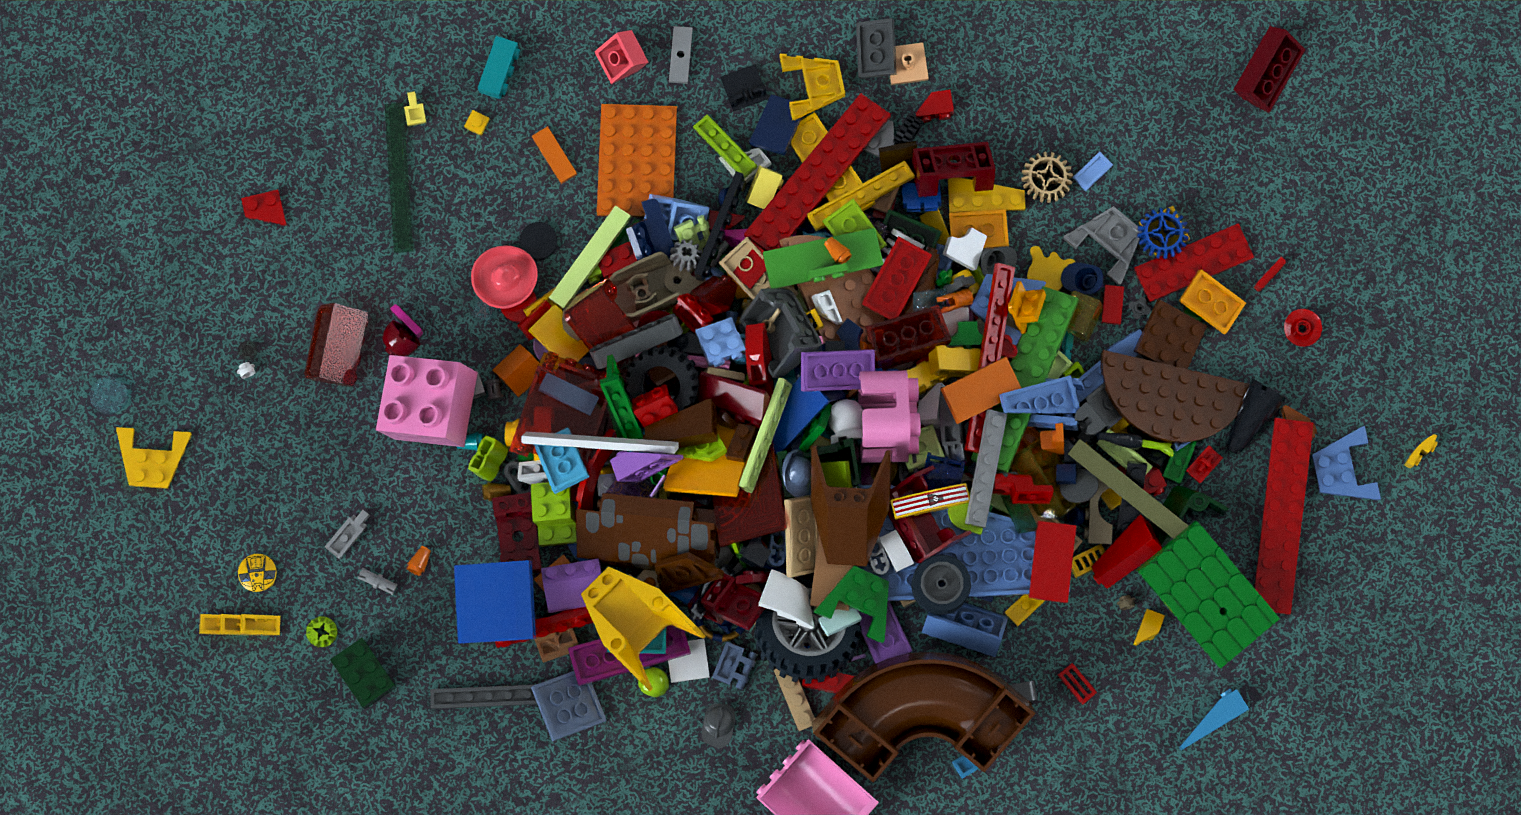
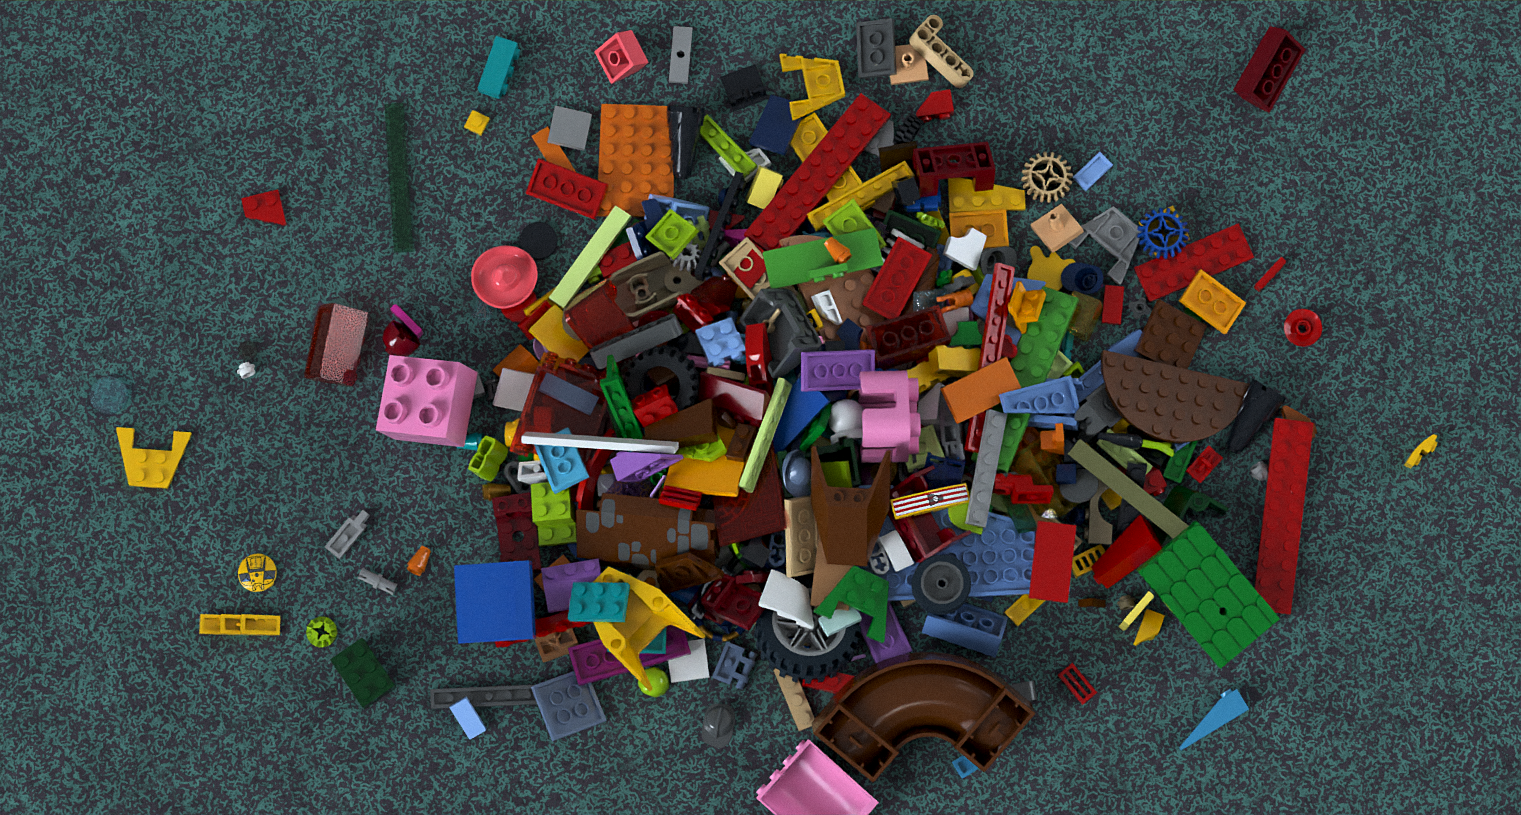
(415, 112): light yellow plate -> none
(468, 717): none -> light blue tile
(513, 389): none -> white tile
(567, 189): none -> red tile
(569, 128): none -> light grey tile
(598, 602): none -> teal plate
(672, 234): none -> lime plate
(682, 496): none -> red tile
(684, 134): none -> black cone
(906, 190): none -> black brick
(930, 220): none -> lime gear
(958, 72): none -> tan beam
(1057, 228): none -> light nougat tile
(1092, 602): none -> reddish brown tile
(1136, 611): none -> light yellow tile
(1259, 471): none -> light grey plate
(1336, 472): medium blue wing -> none

